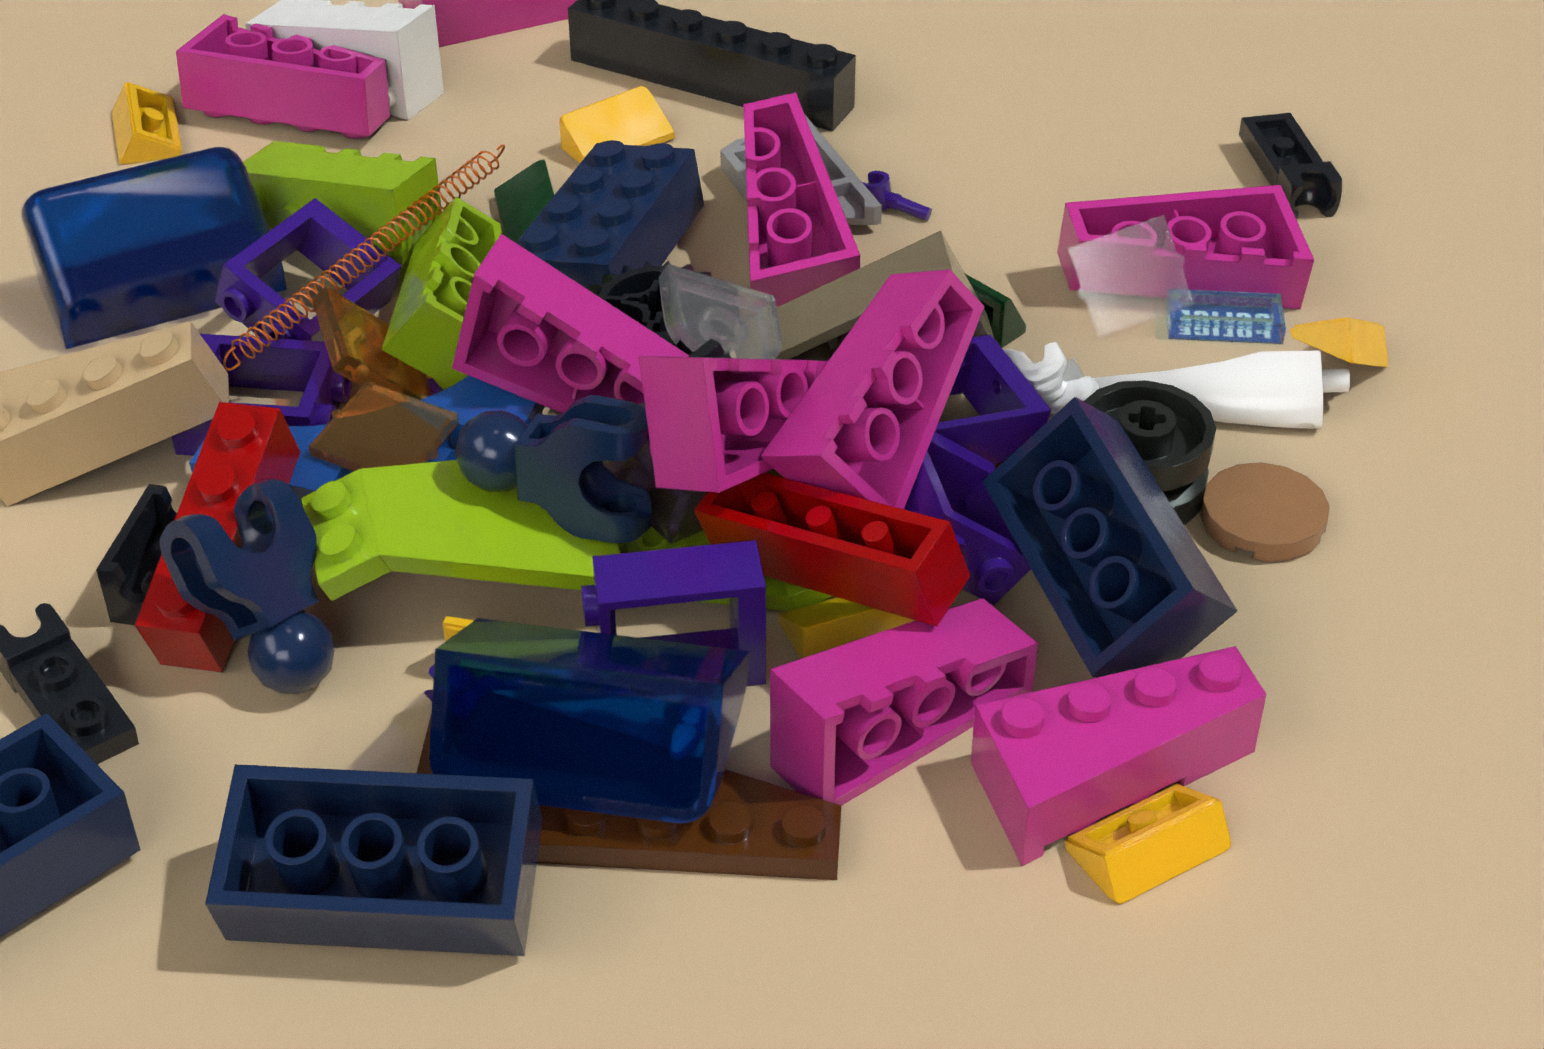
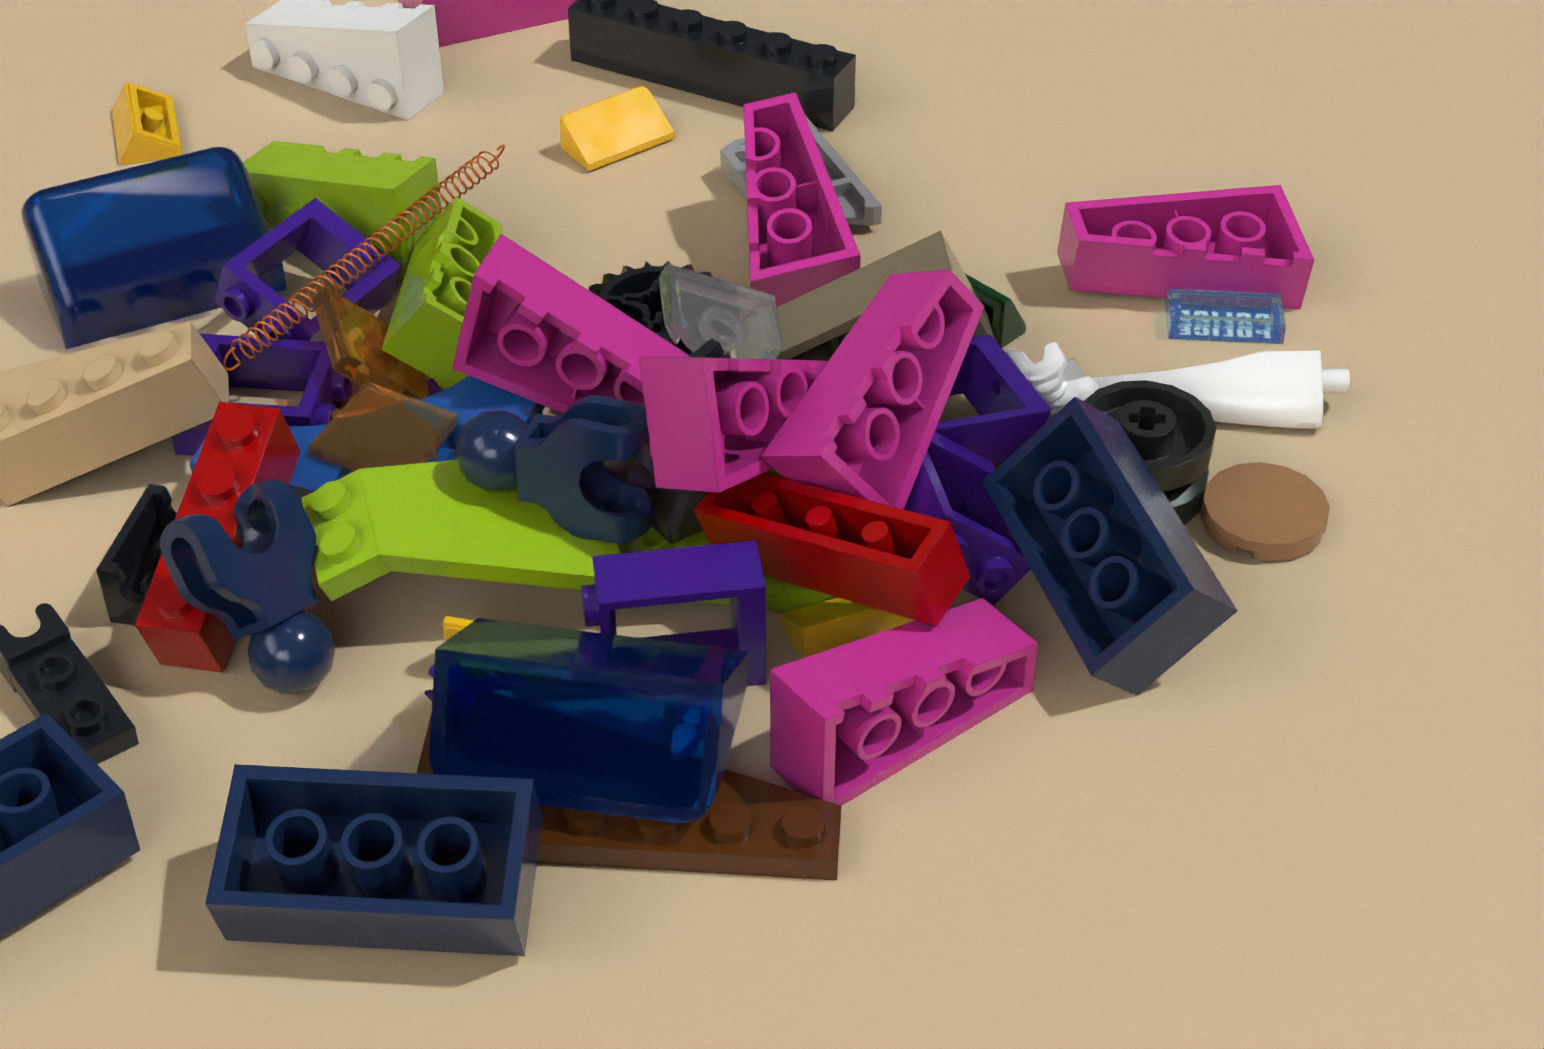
(282, 80): dark pink wedge -> none
(523, 199): dark green slope -> none
(617, 211): dark blue brick -> none
(880, 188): dark purple hand -> none
(1110, 741): dark pink wedge -> none
(1130, 276): clear piece -> none
(1151, 842): yellow slope -> none
(1292, 162): black plate -> none
(1347, 339): yellow slope -> none

